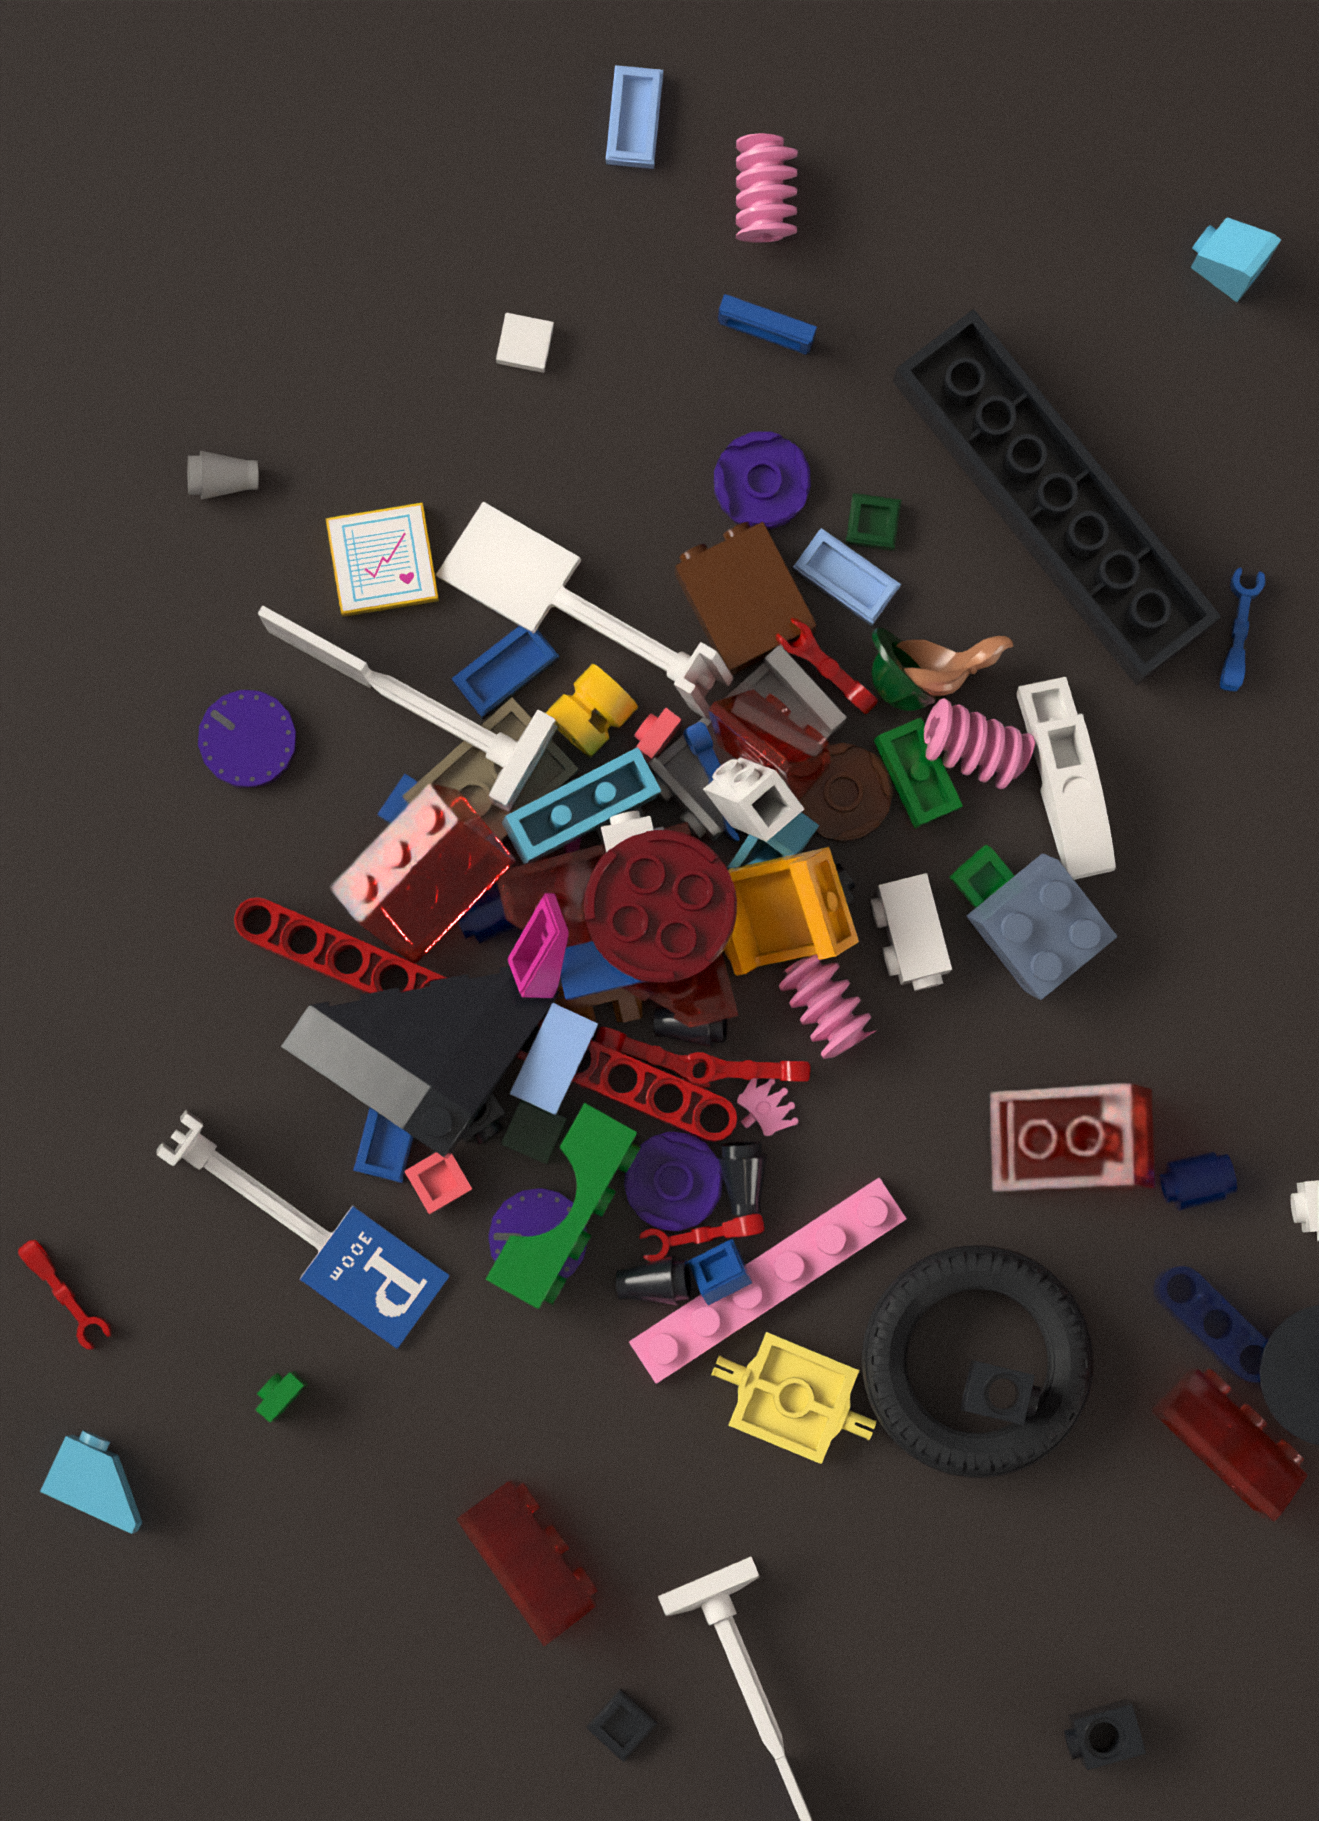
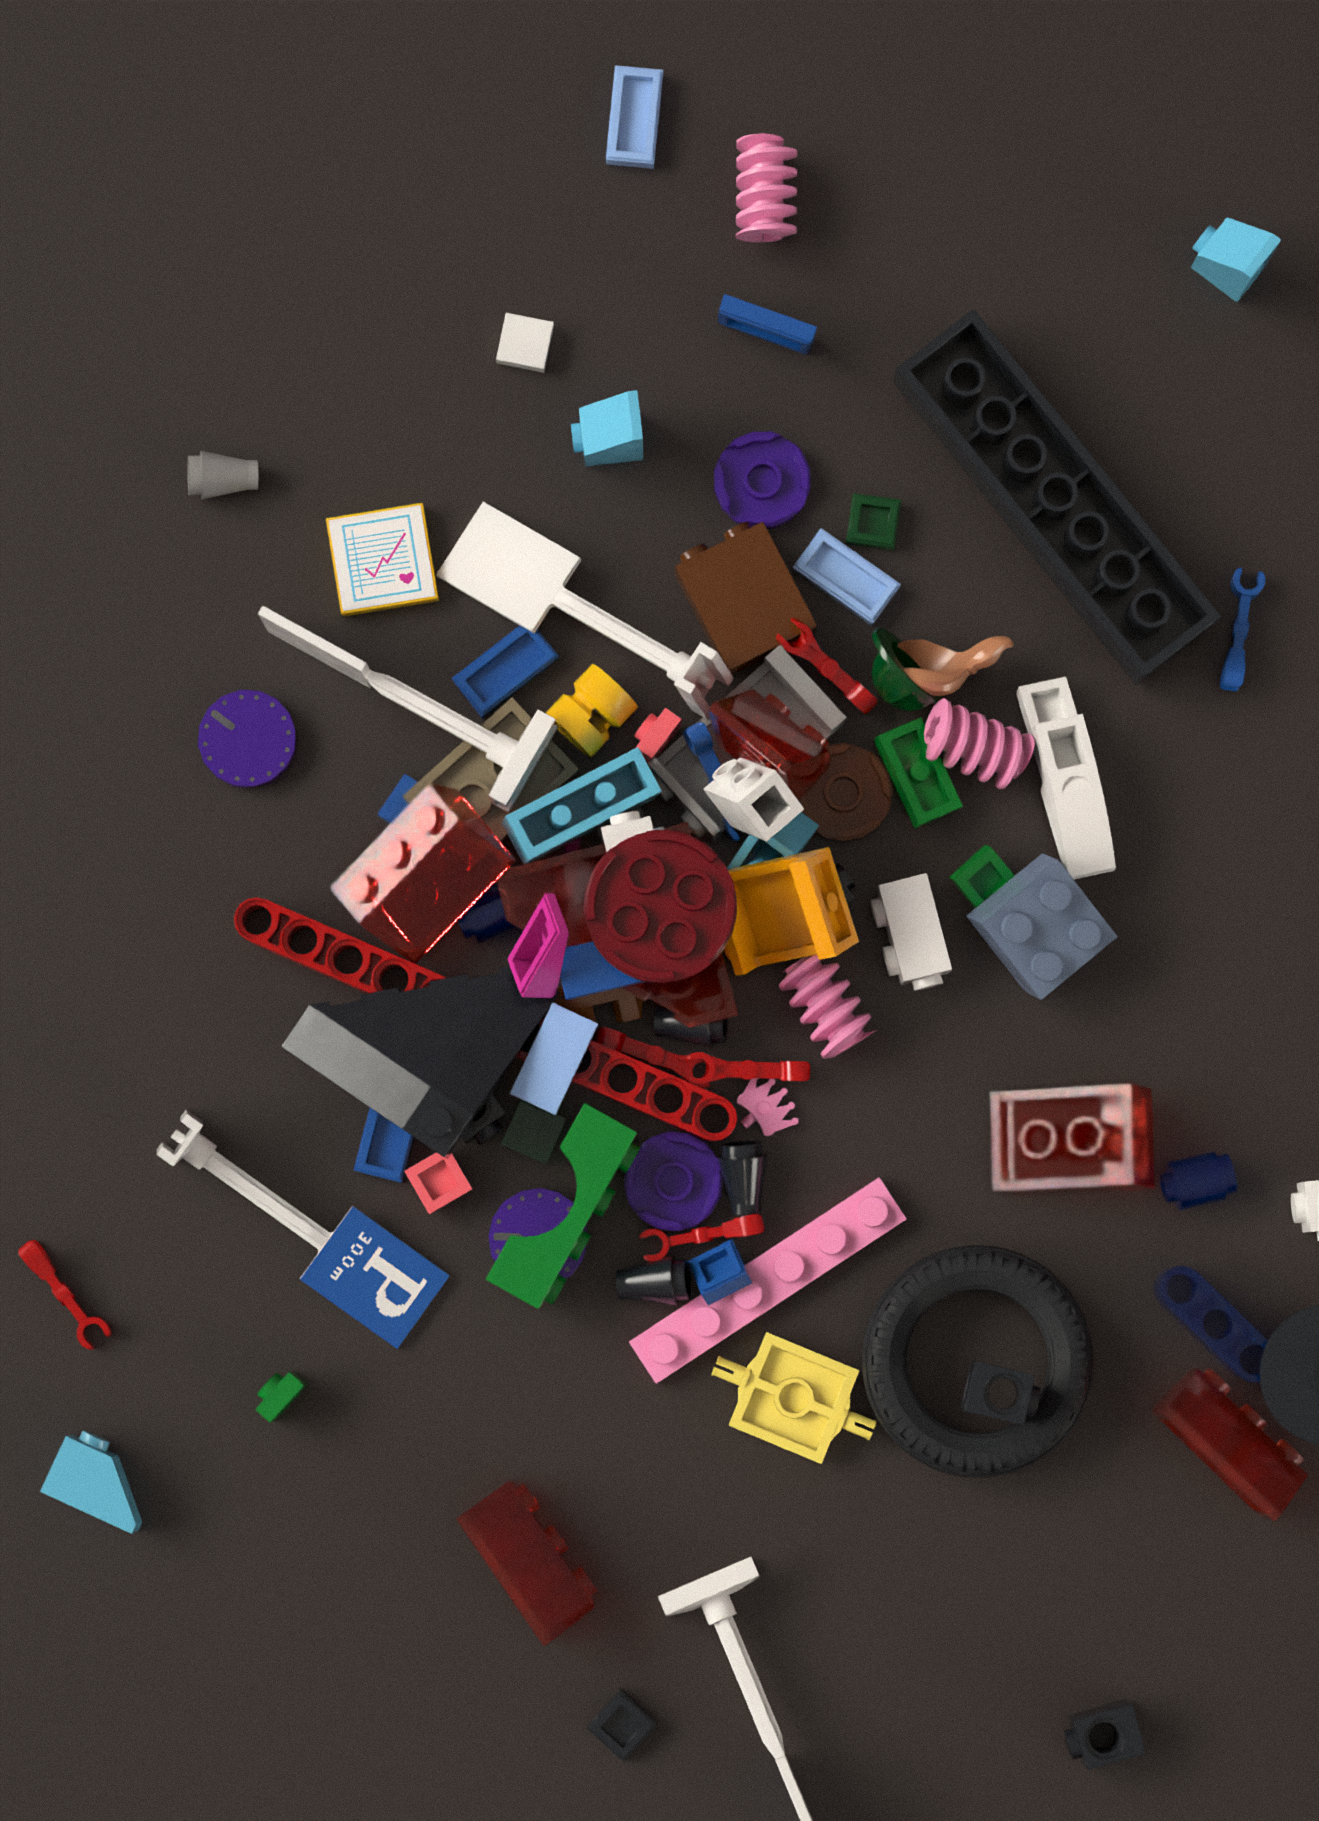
(609, 430): none -> medium azure slope

